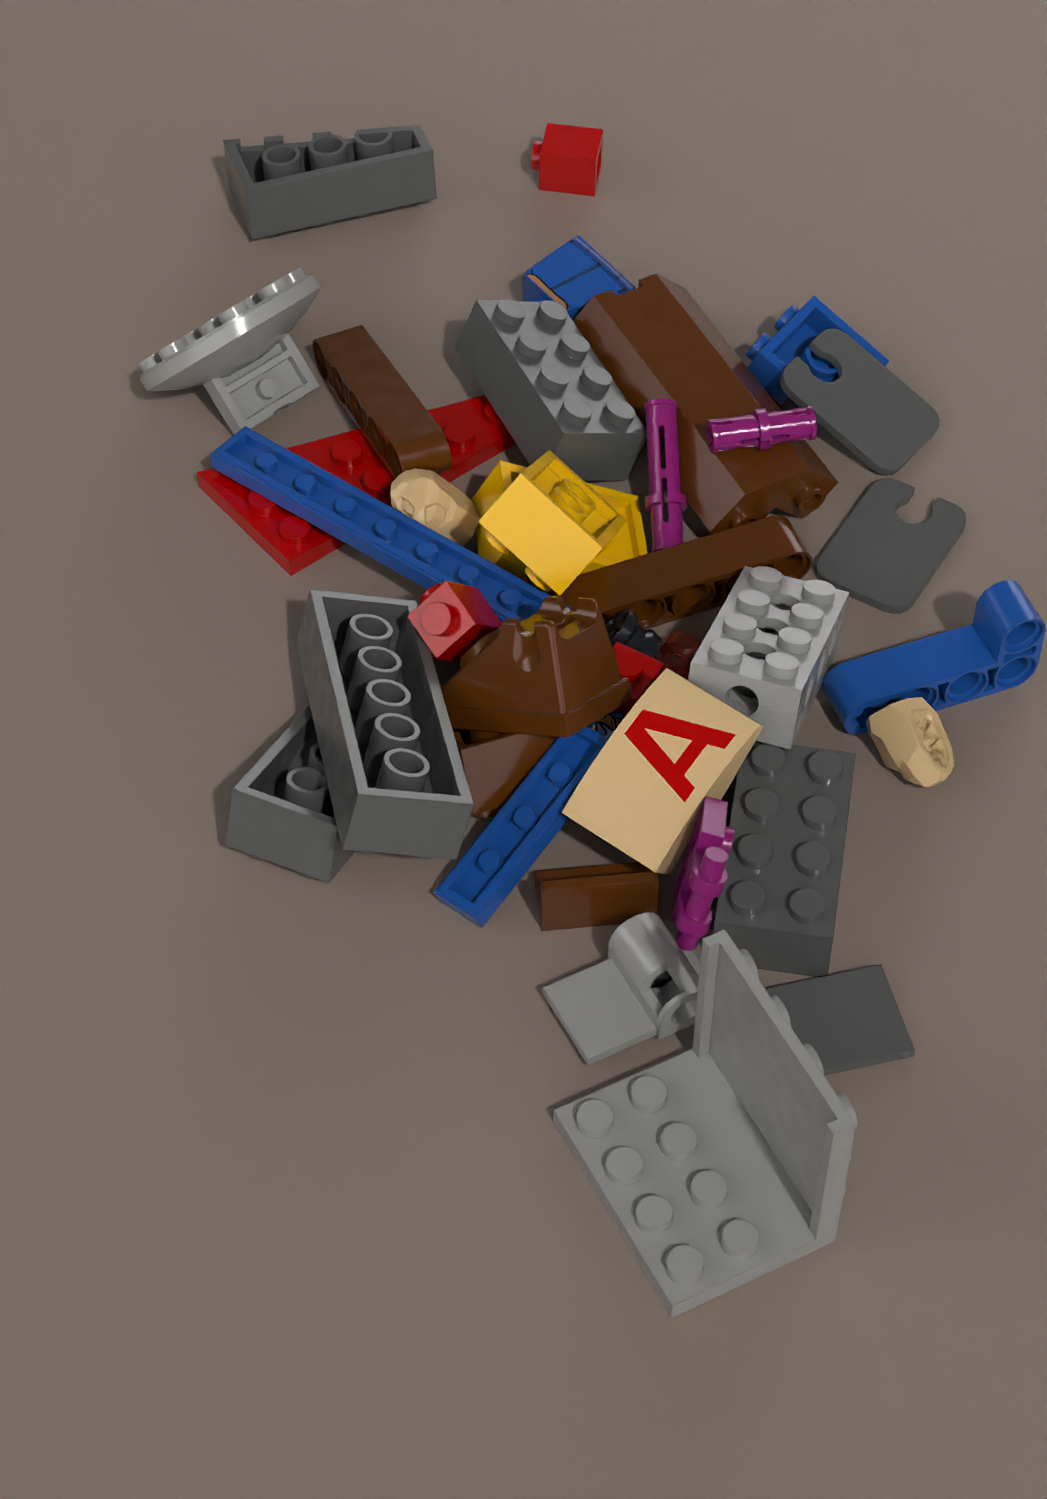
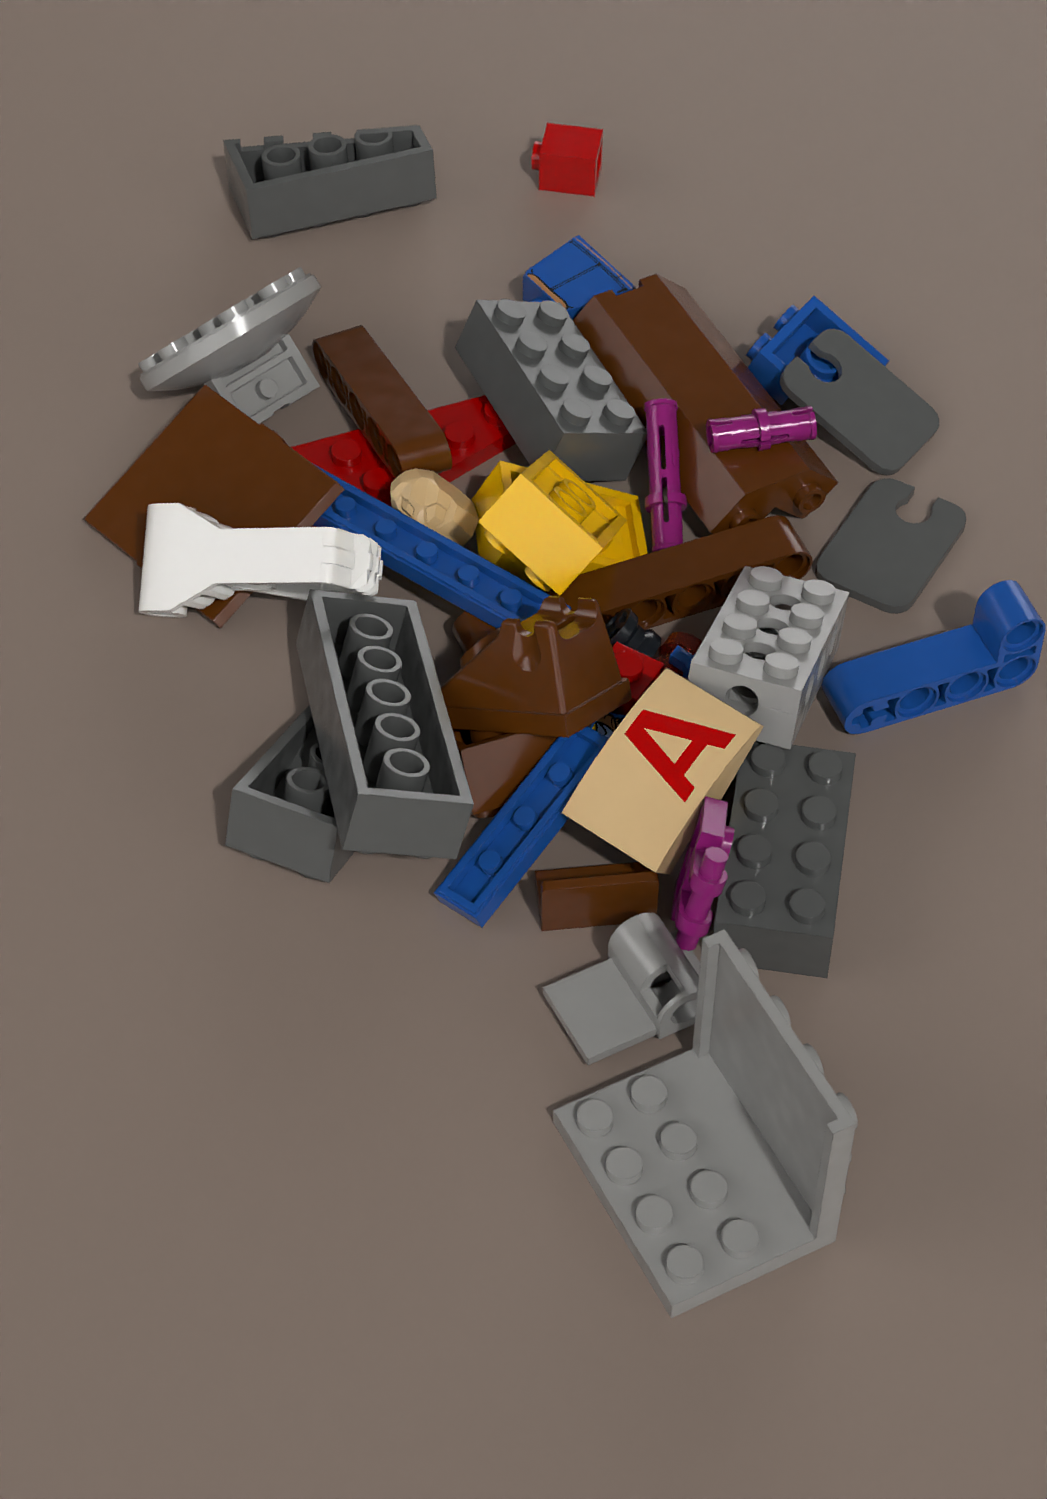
(196, 560): none -> white arm
(221, 467): none -> reddish brown piece
(453, 619): red brick -> none
(681, 660): none -> blue piece
(847, 1018): dark grey piece -> none
(912, 741): tan rock -> none

